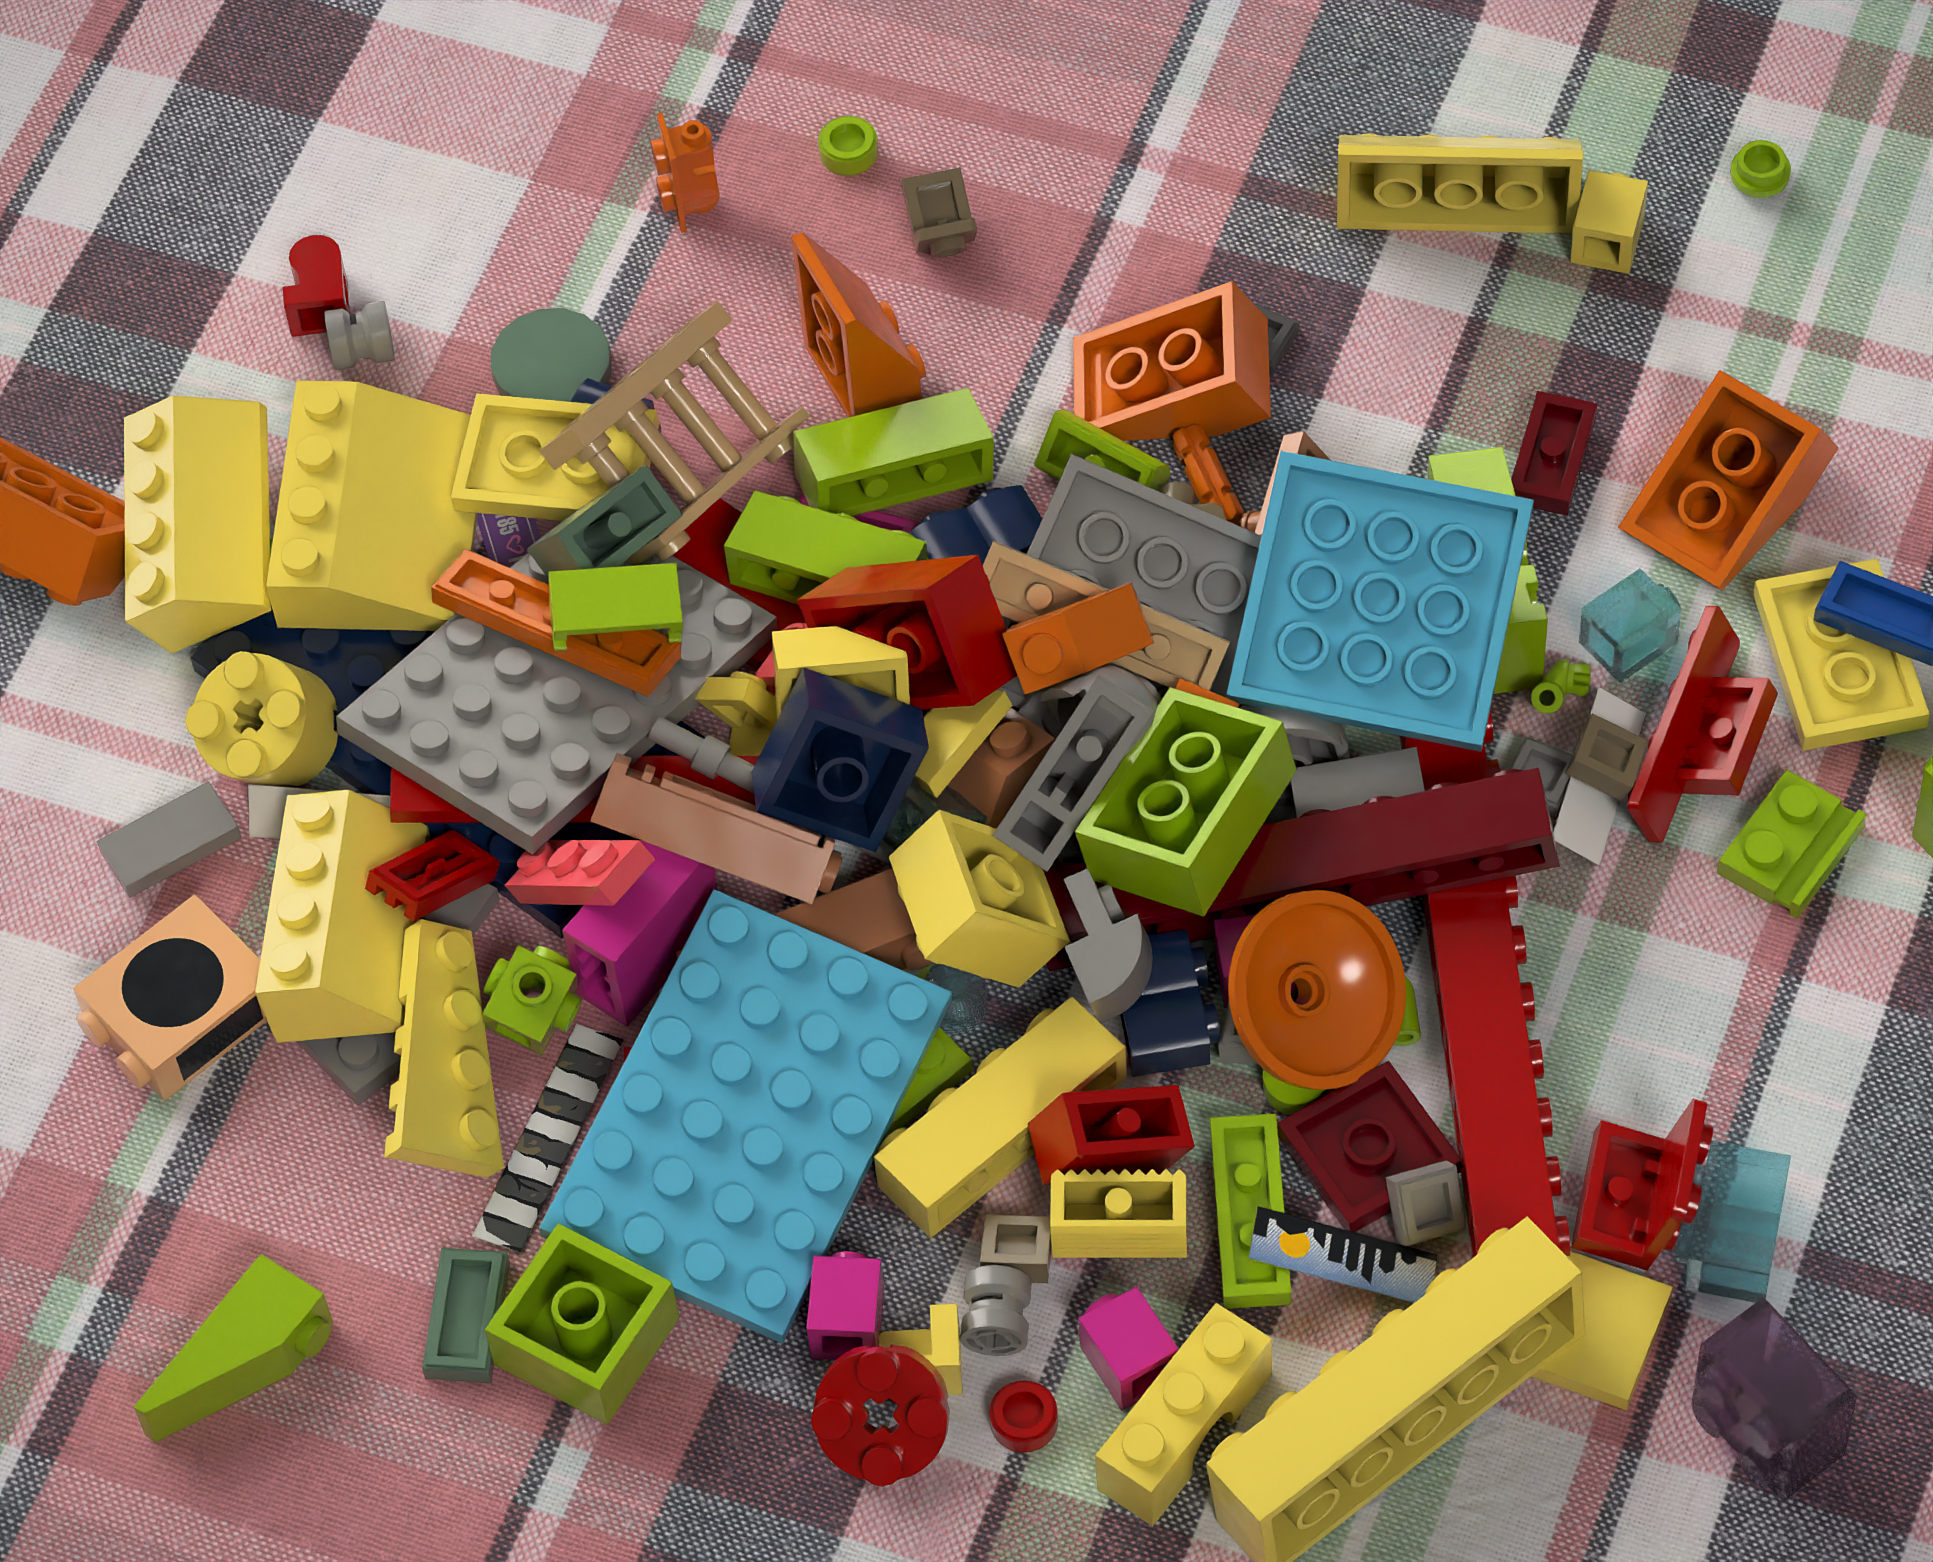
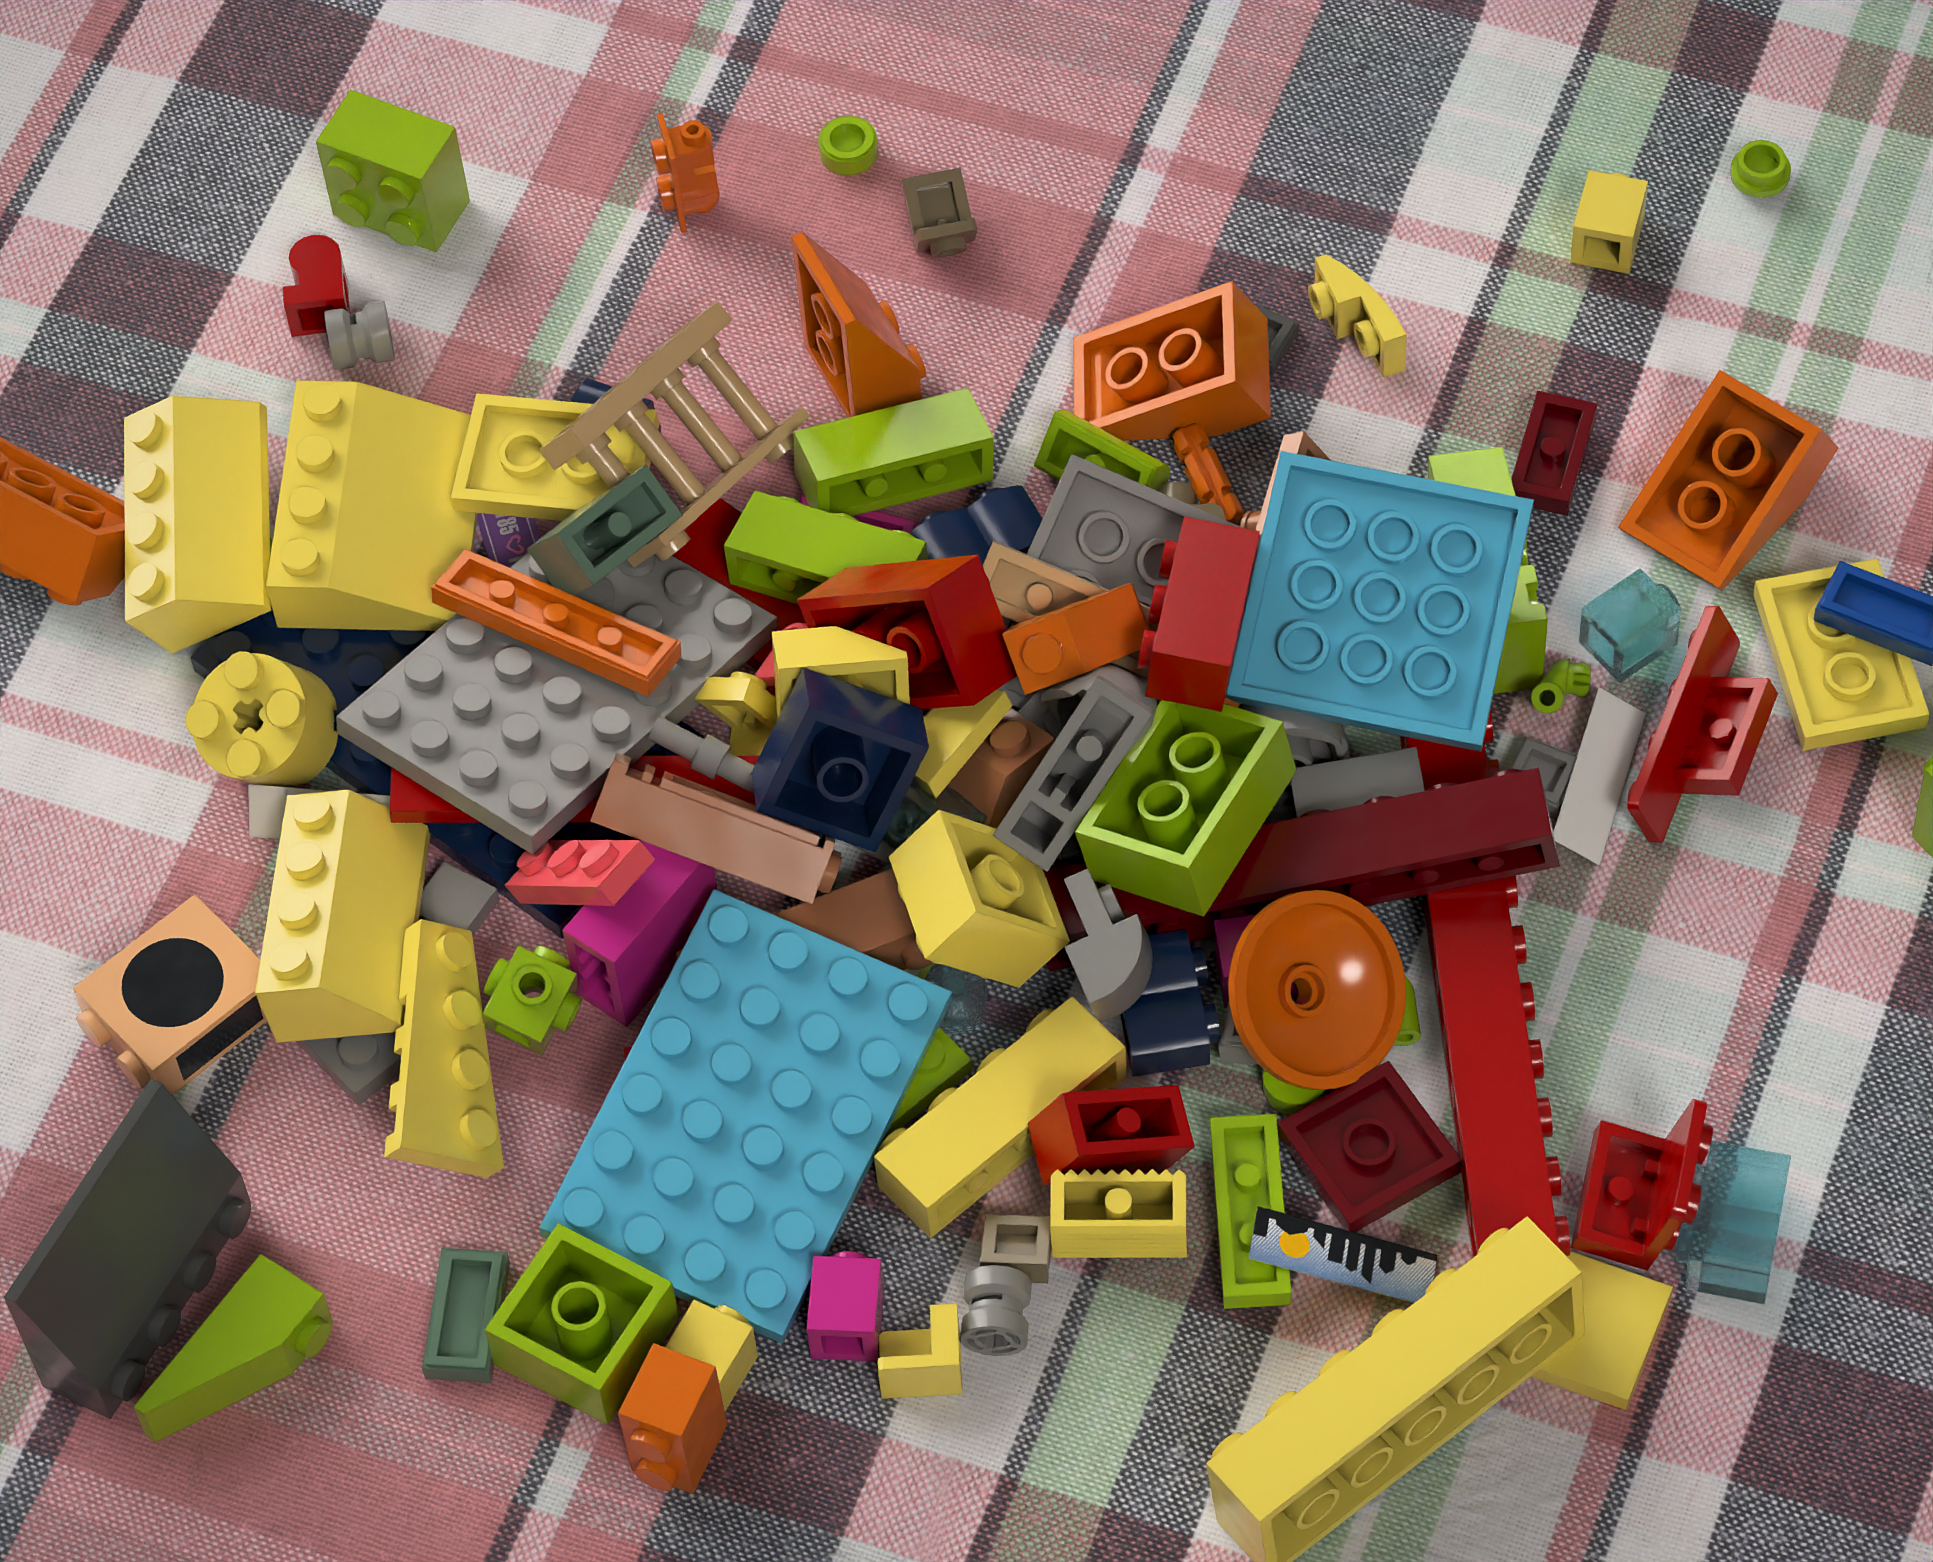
(127, 1254): none -> dark grey slope
(169, 839): light grey tile -> none
(393, 171): none -> lime brick
(442, 880): red tile -> none
(547, 1138): sticker -> none
(549, 355): sand green tile -> none
(615, 601): lime hinge -> none
(672, 1419): none -> orange brick
(720, 1339): none -> light yellow brick
(877, 1374): red plate -> none
(1023, 1416): red tile -> none
(1125, 1344): dark pink brick -> none
(1157, 1441): light yellow arch -> none
(1198, 613): none -> red brick
(1358, 310): none -> light yellow slope
(1426, 1203): light grey tile -> none
(1458, 183): light yellow slope -> none
(1607, 757): dark tan plate -> none
(1772, 1400): clear purple brick -> none
(1791, 843): lime plate -> none

